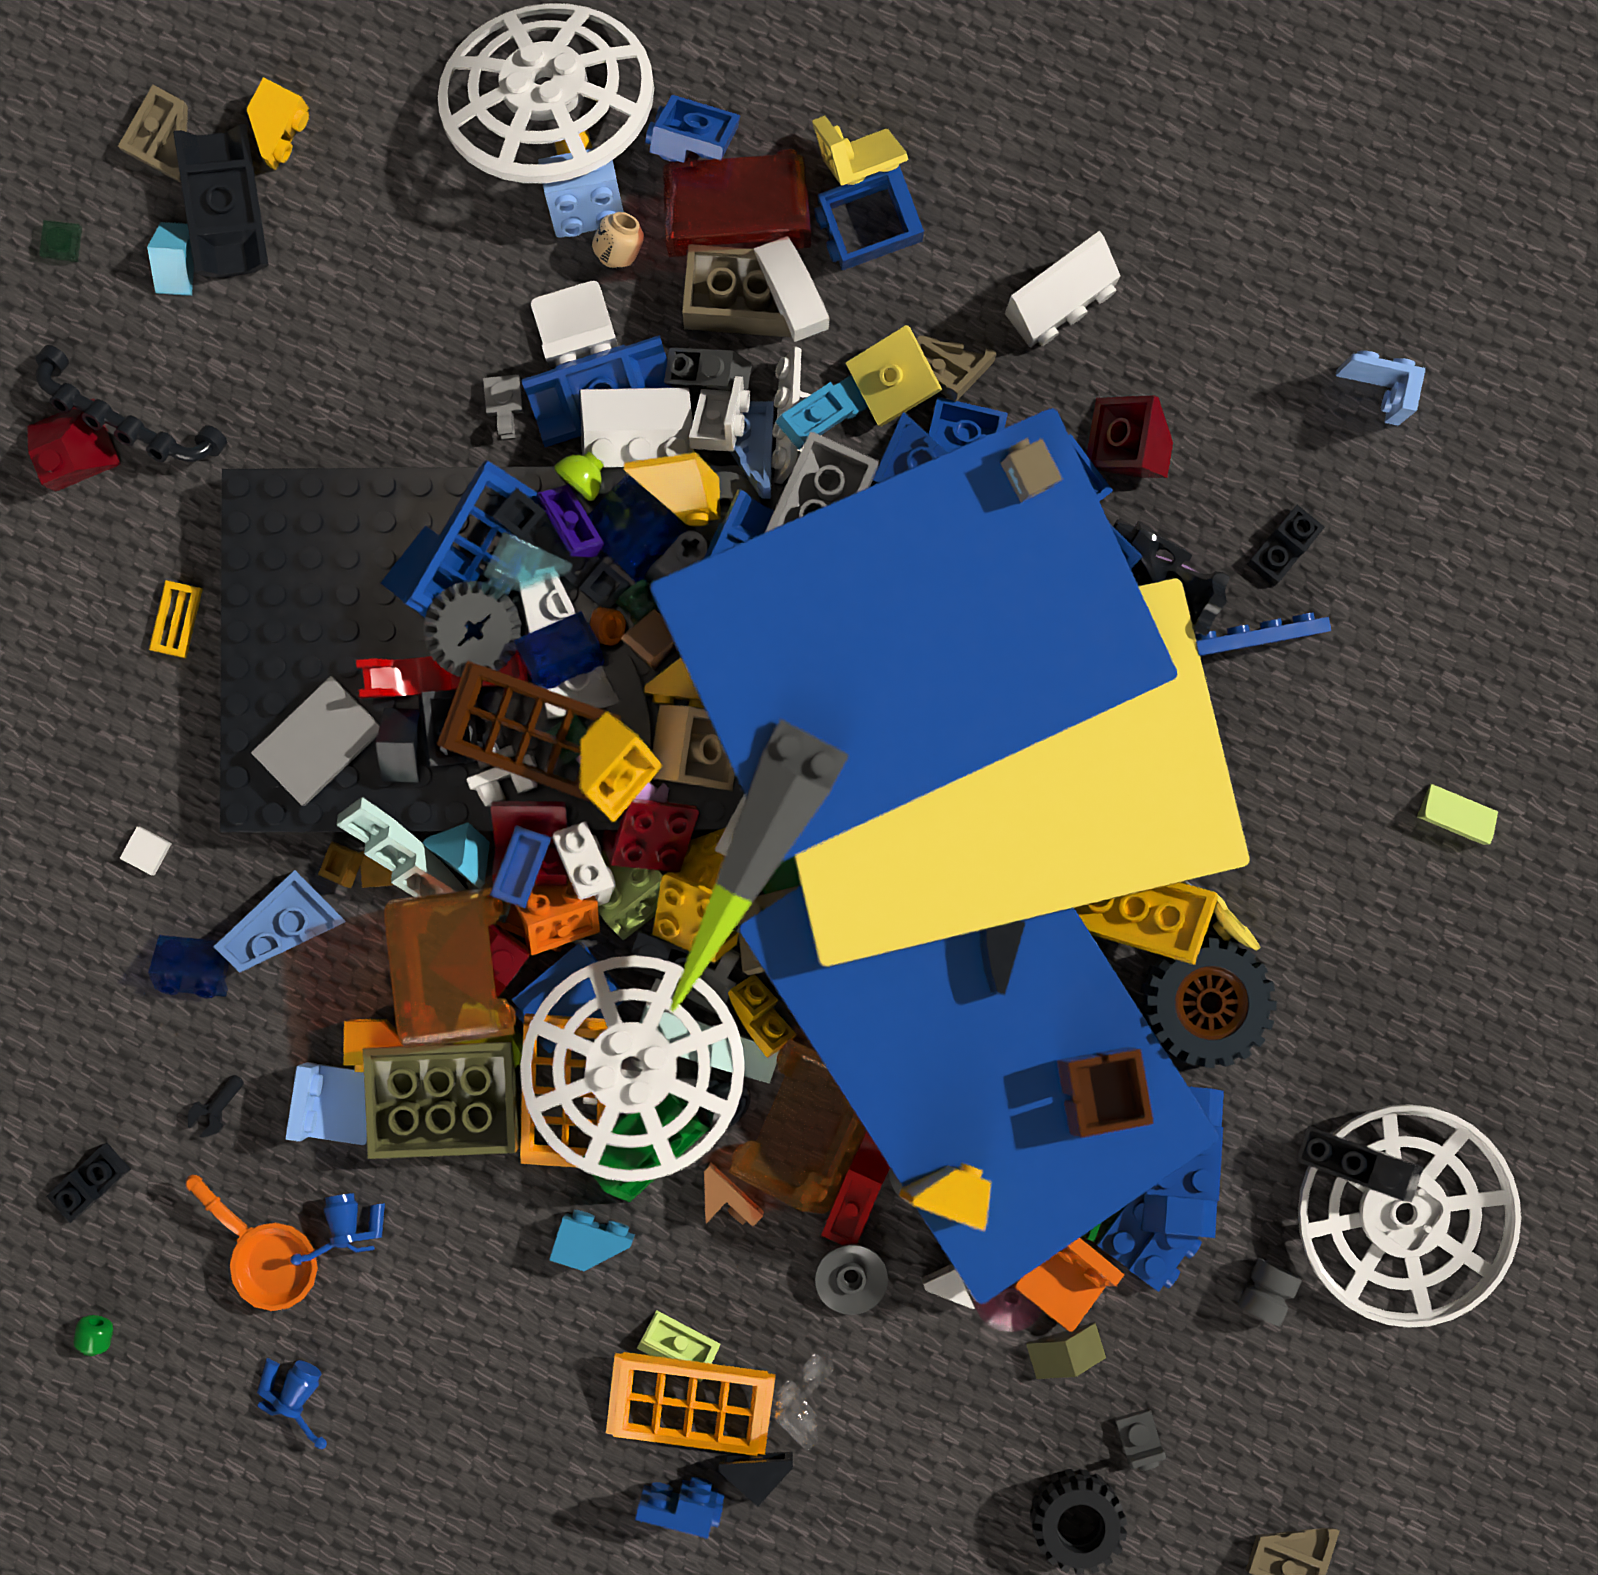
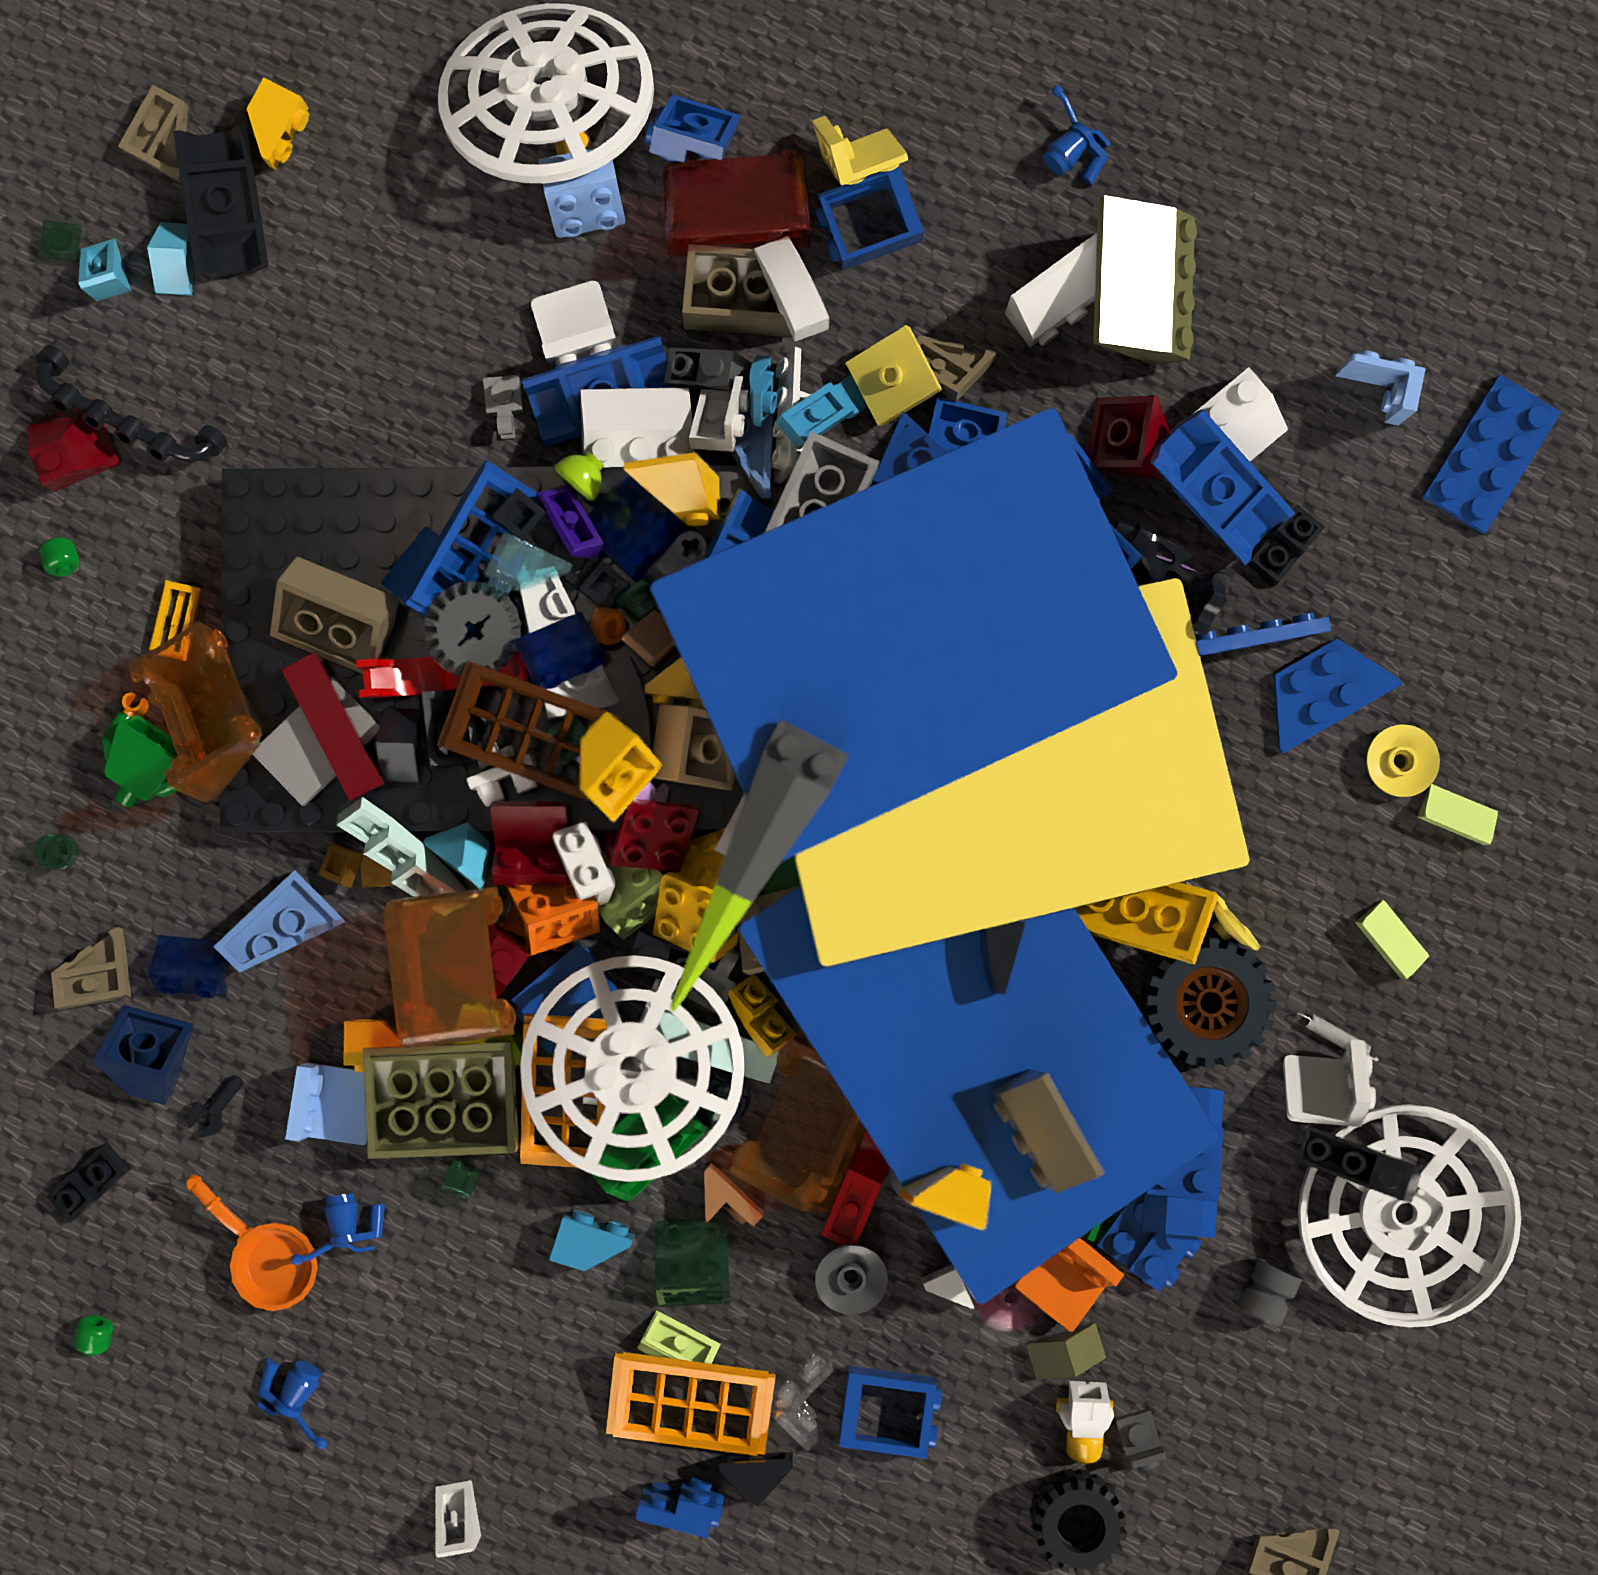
(49, 848): none -> clear green wheel
(59, 556): none -> green piece
(94, 975): none -> dark tan wing
(102, 271): none -> medium azure slope
(137, 755): none -> green torso
(144, 1053): none -> dark blue slope
(145, 850): white tile -> none
(201, 708): none -> clear orange windscreen
(331, 614): none -> dark tan slope
(333, 726): none -> dark red tile
(456, 1519): none -> white slope
(461, 1180): none -> clear green wheel
(520, 866): blue tile -> none
(618, 240): tan head -> none
(692, 1262): none -> clear green bracket
(762, 382): none -> dark azure slope
(932, 1402): none -> blue window
(1030, 469): dark tan brick -> none
(1046, 1131): none -> dark tan slope
(1067, 149): none -> blue piece
(1086, 1417): none -> white piece
(1105, 1092): reddish brown piece -> none
(1144, 280): none -> slope
(1219, 484): none -> blue piece
(1247, 414): none -> white slope
(1325, 690): none -> blue wing
(1329, 1088): none -> white bracket
(1332, 1033): none -> white piece
(1392, 939): none -> yellowish green slope
(1420, 756): none -> light yellow dish
(1491, 454): none -> blue plate

